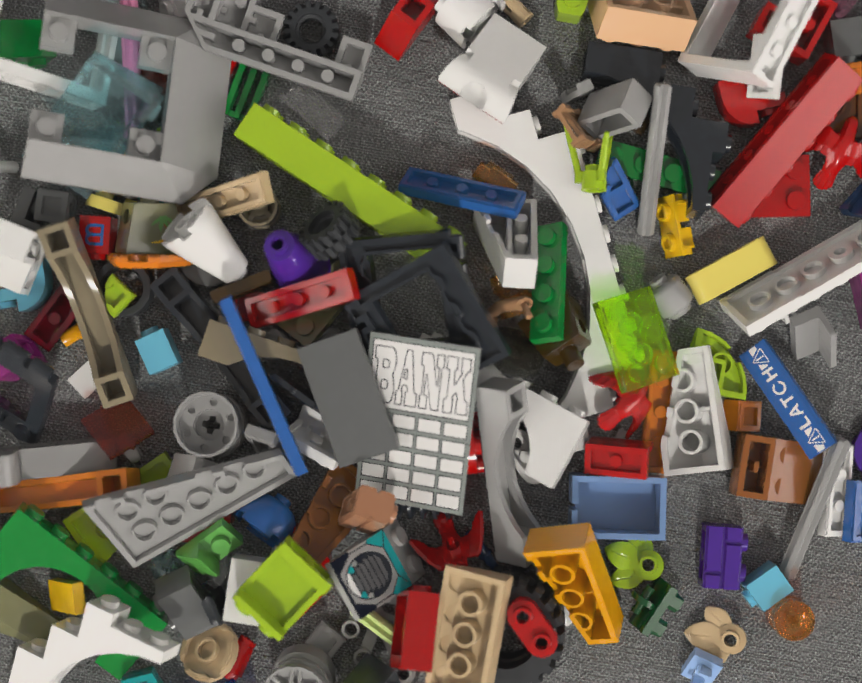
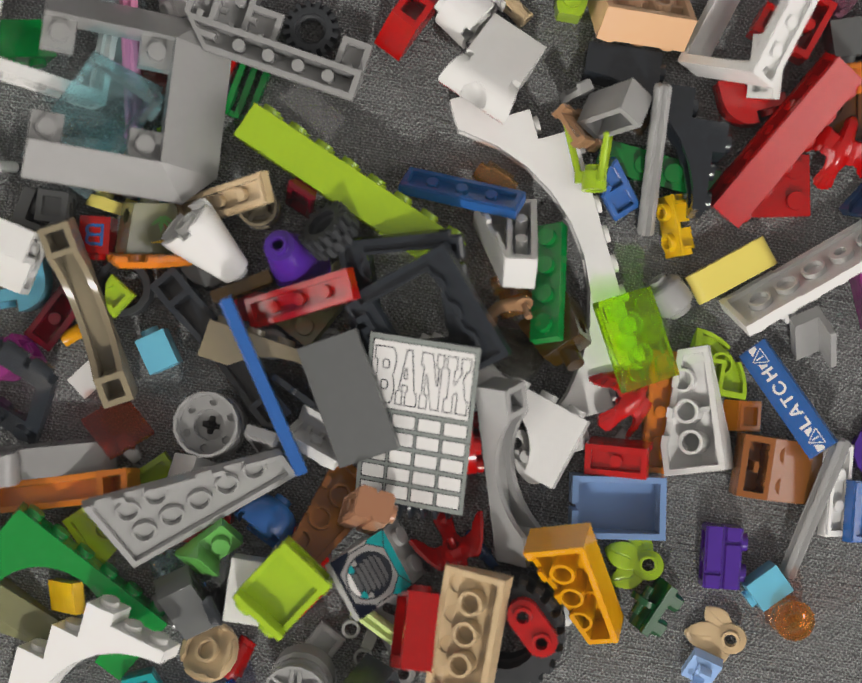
(300, 197): none -> dark red tile

